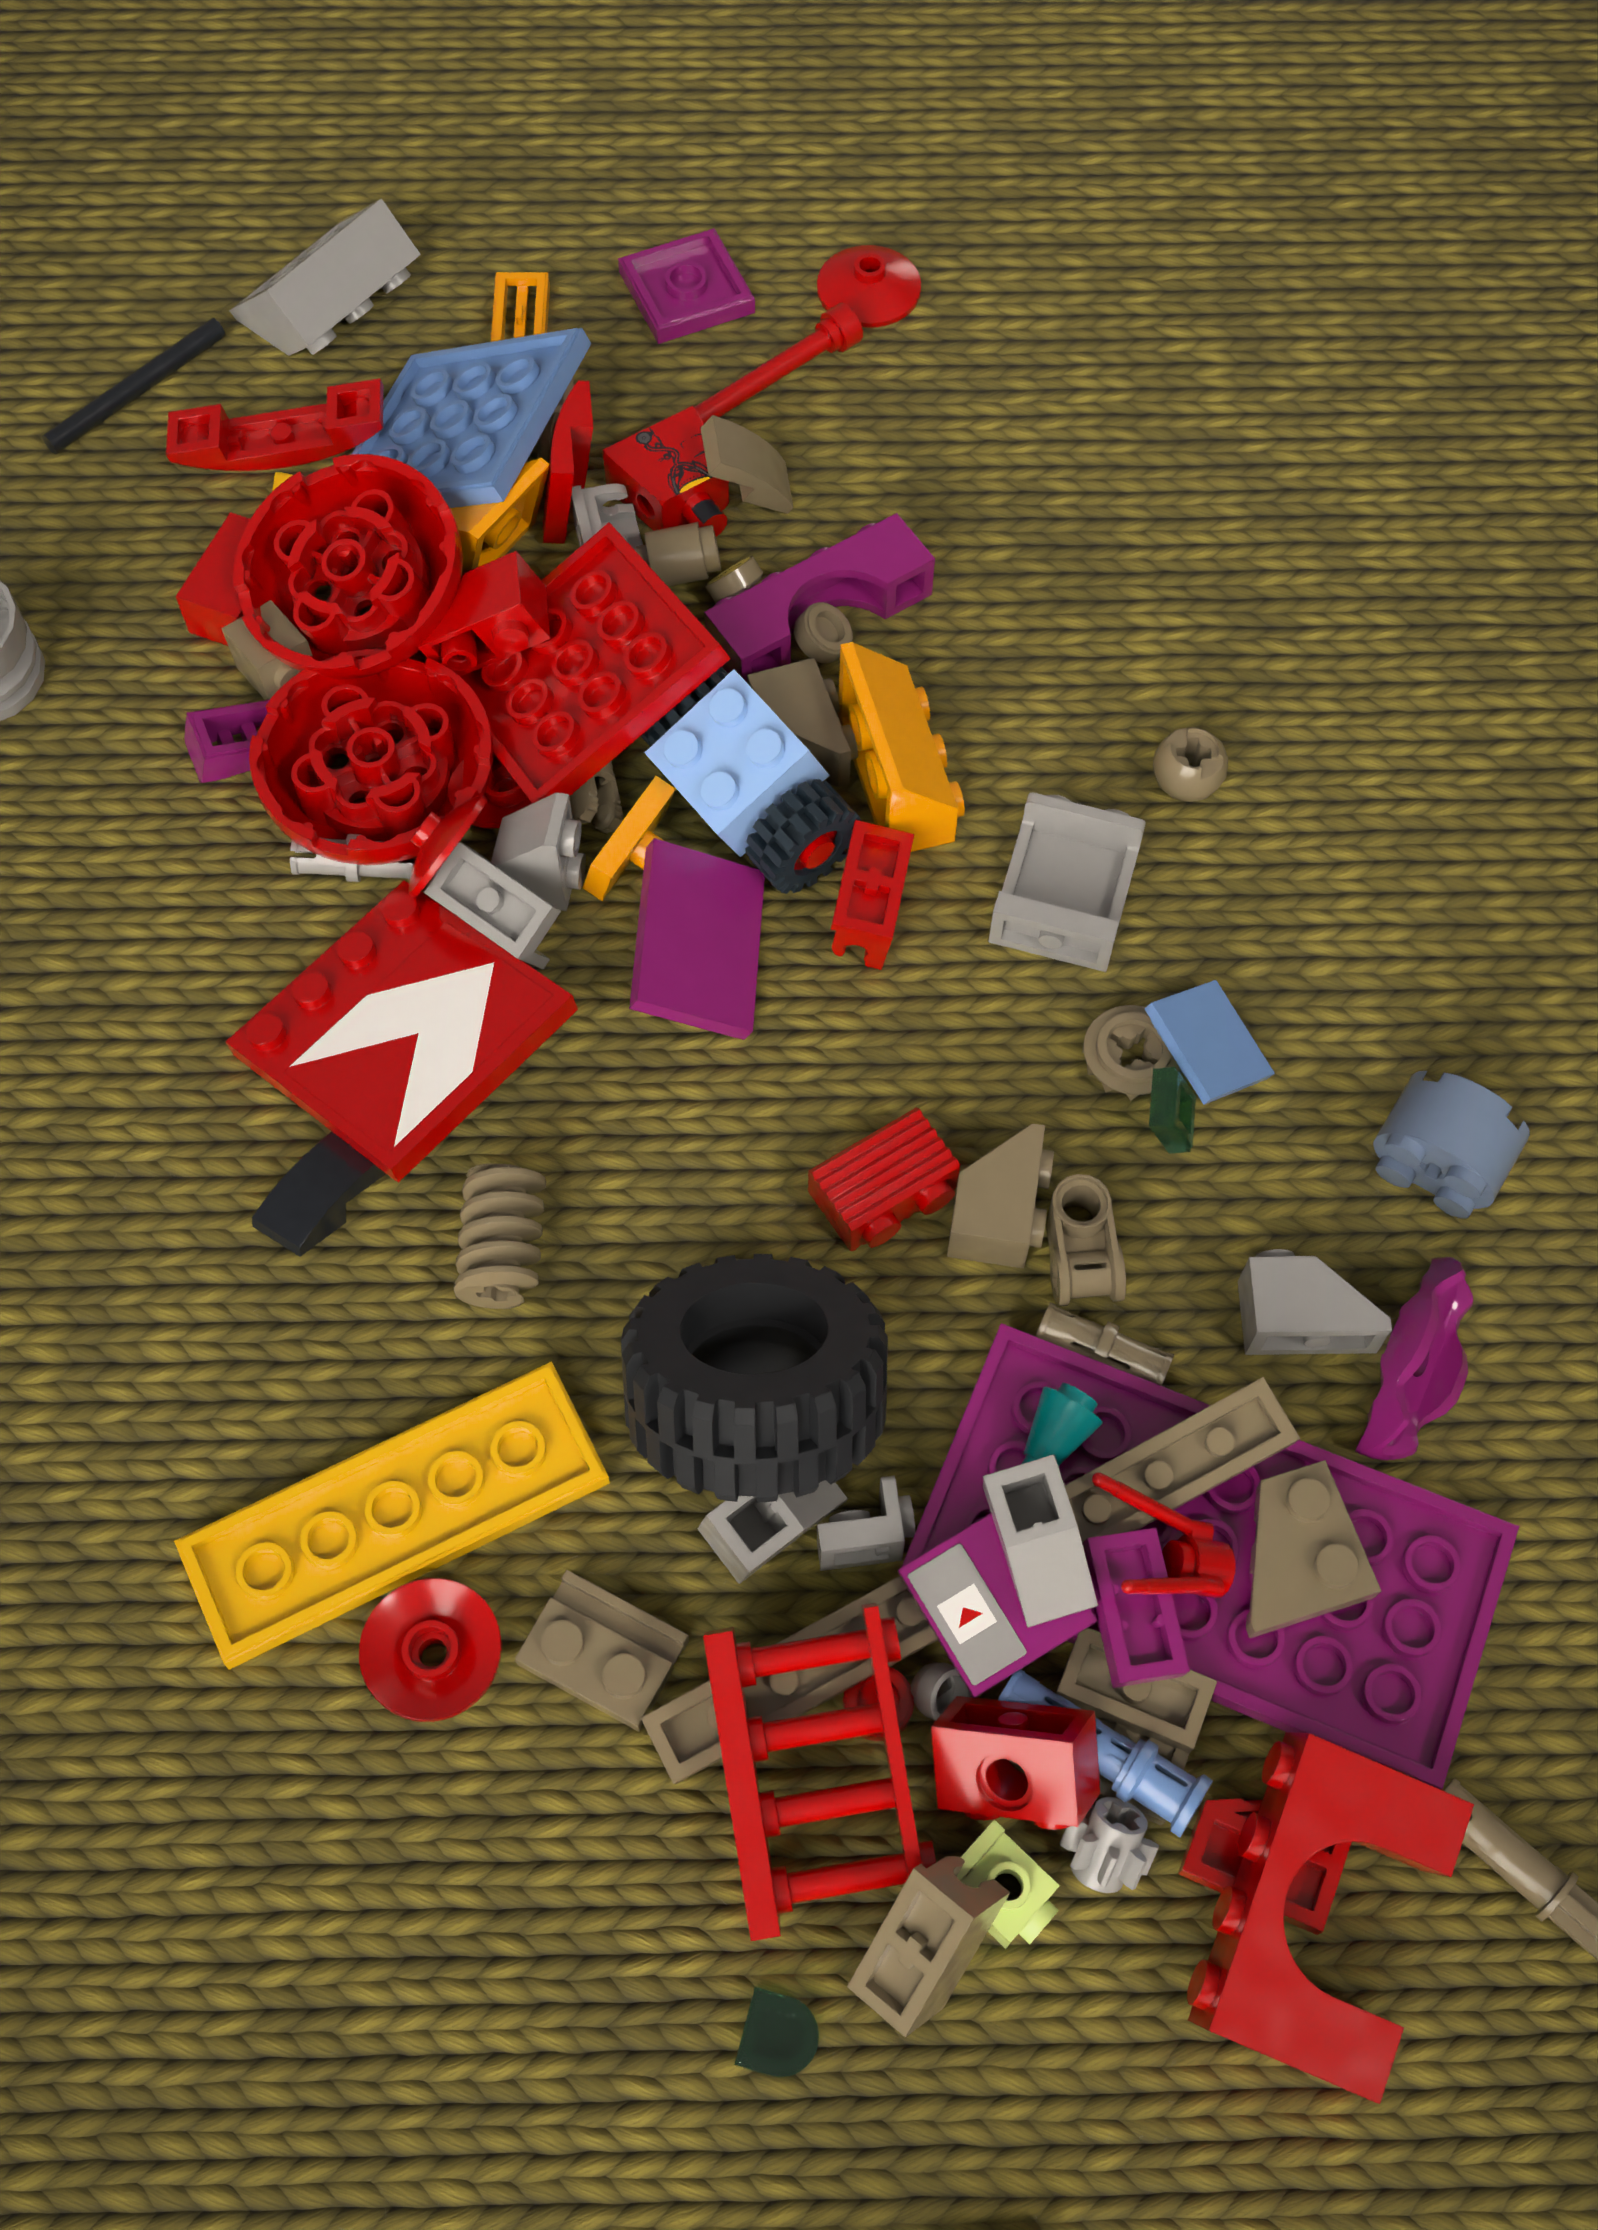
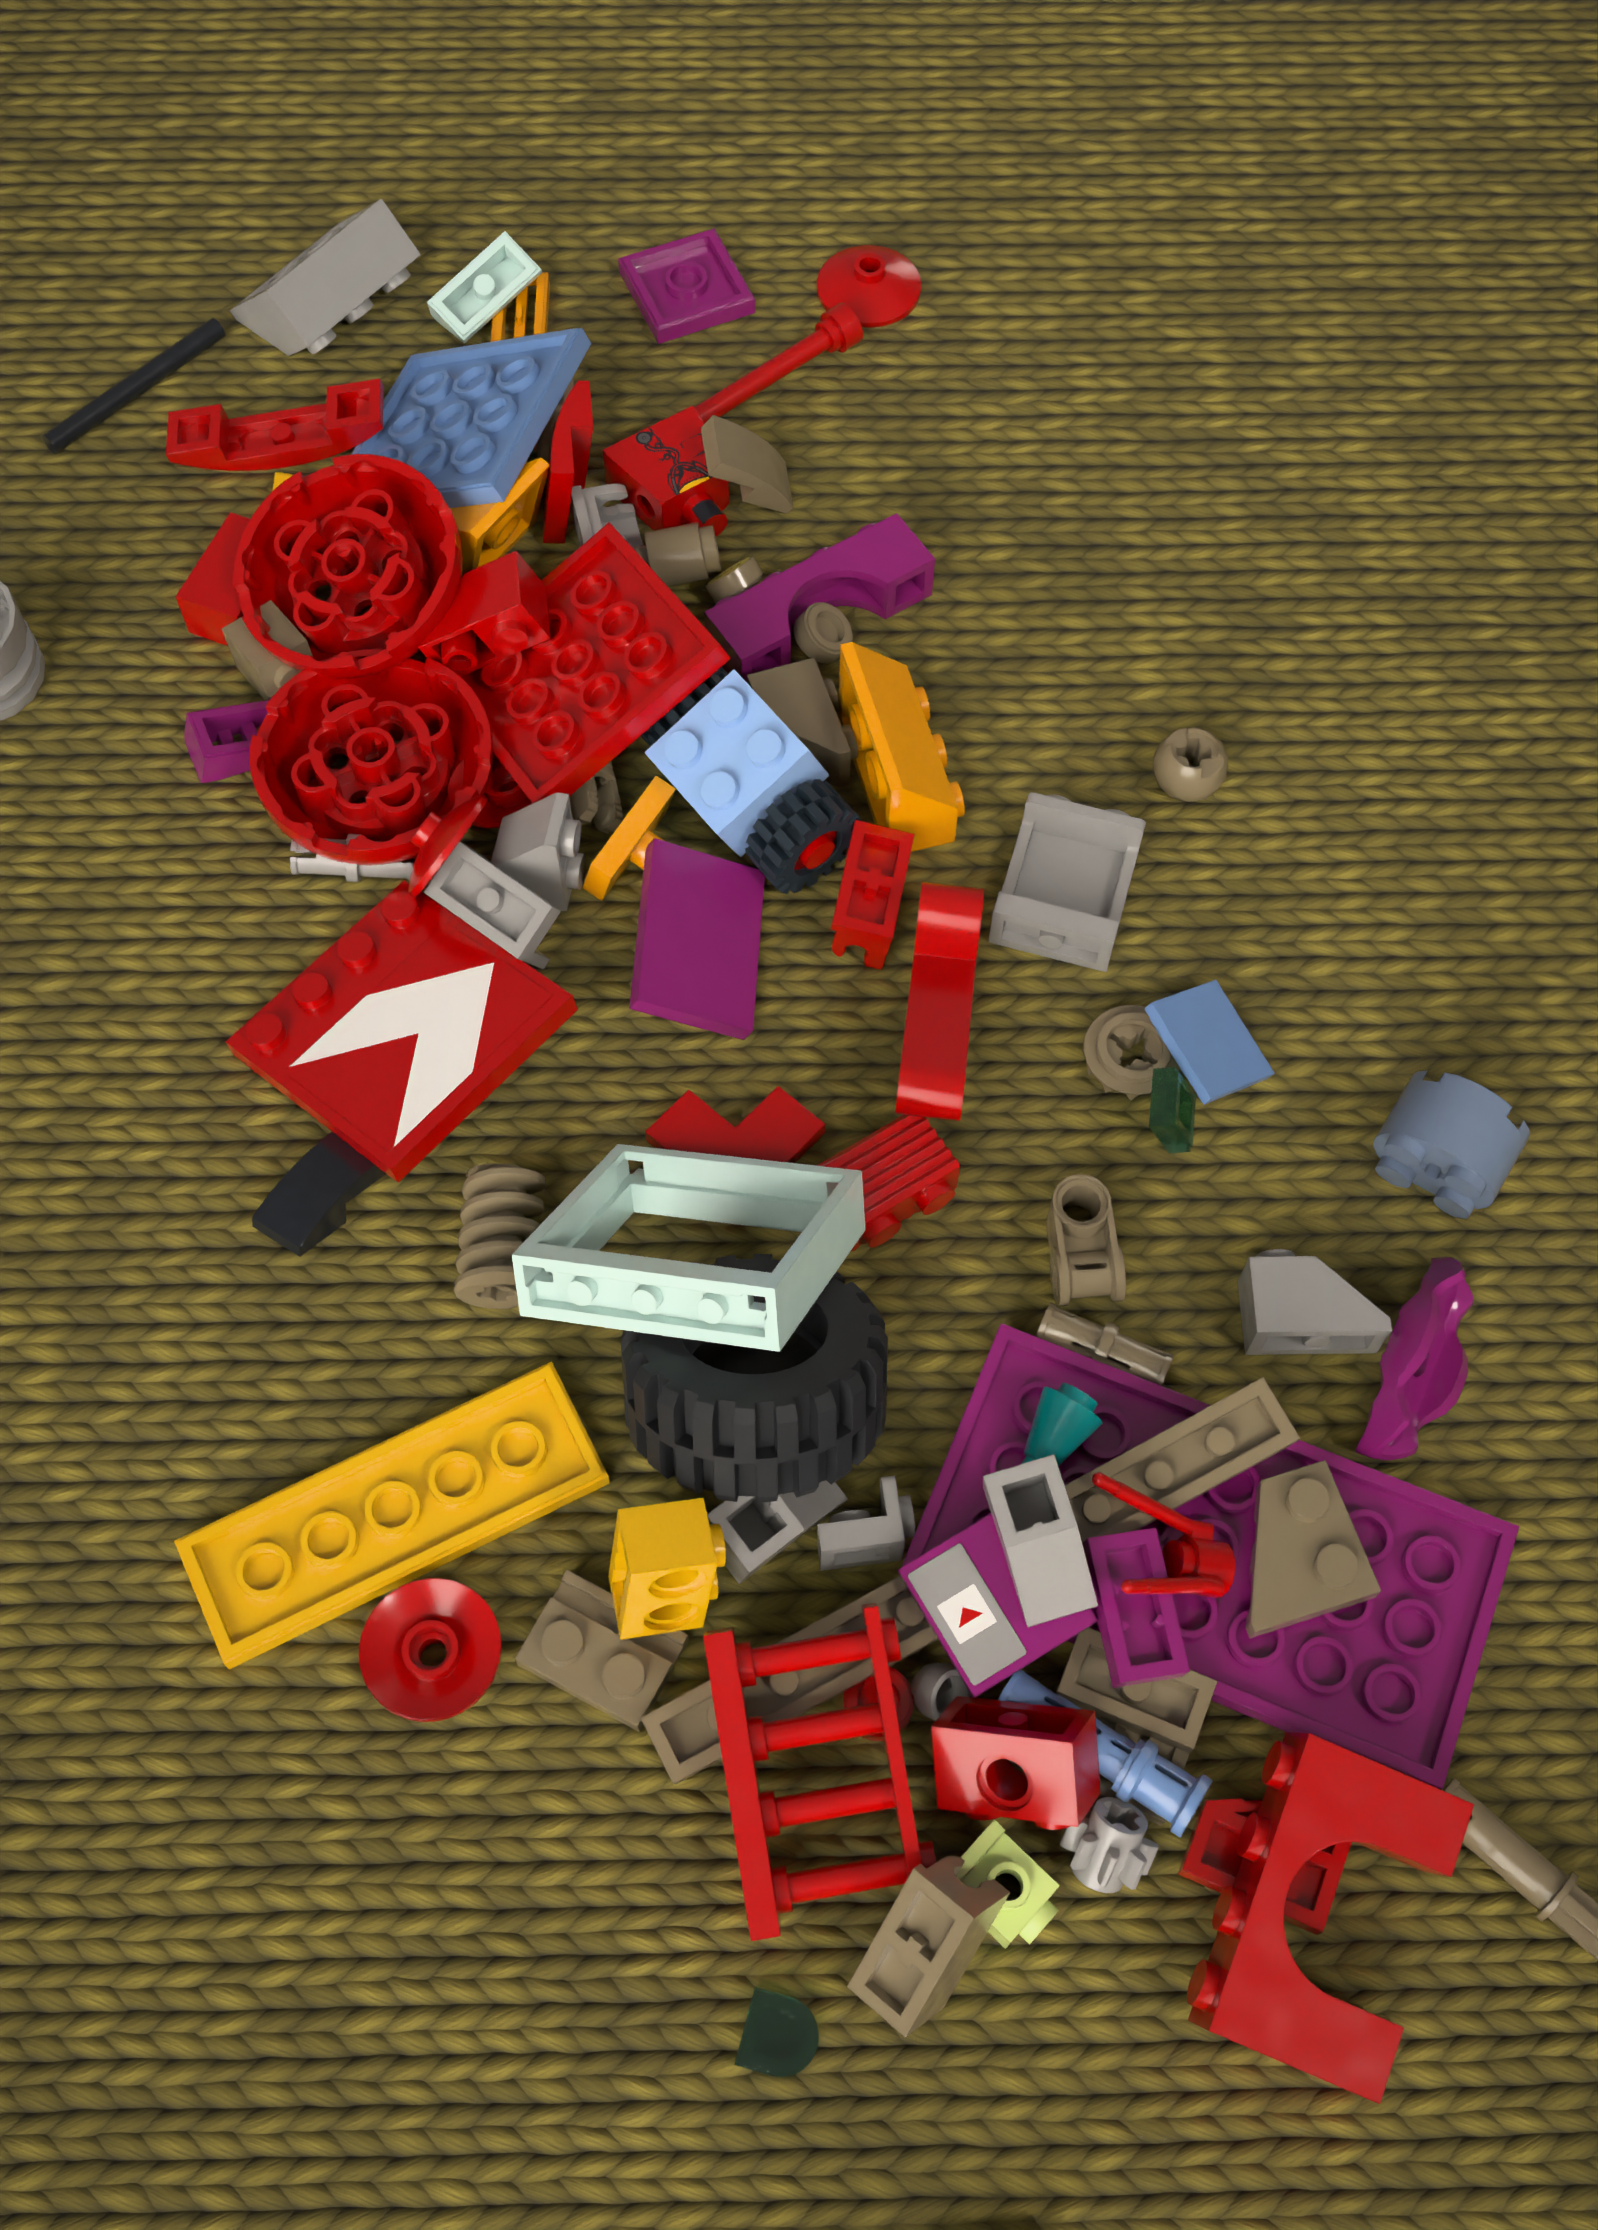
(483, 288): none -> light aqua slope
(571, 1281): none -> light aqua window
(664, 1567): none -> yellow brick
(773, 1131): none -> red tile
(940, 1002): none -> red beam
(996, 1202): dark tan slope -> none

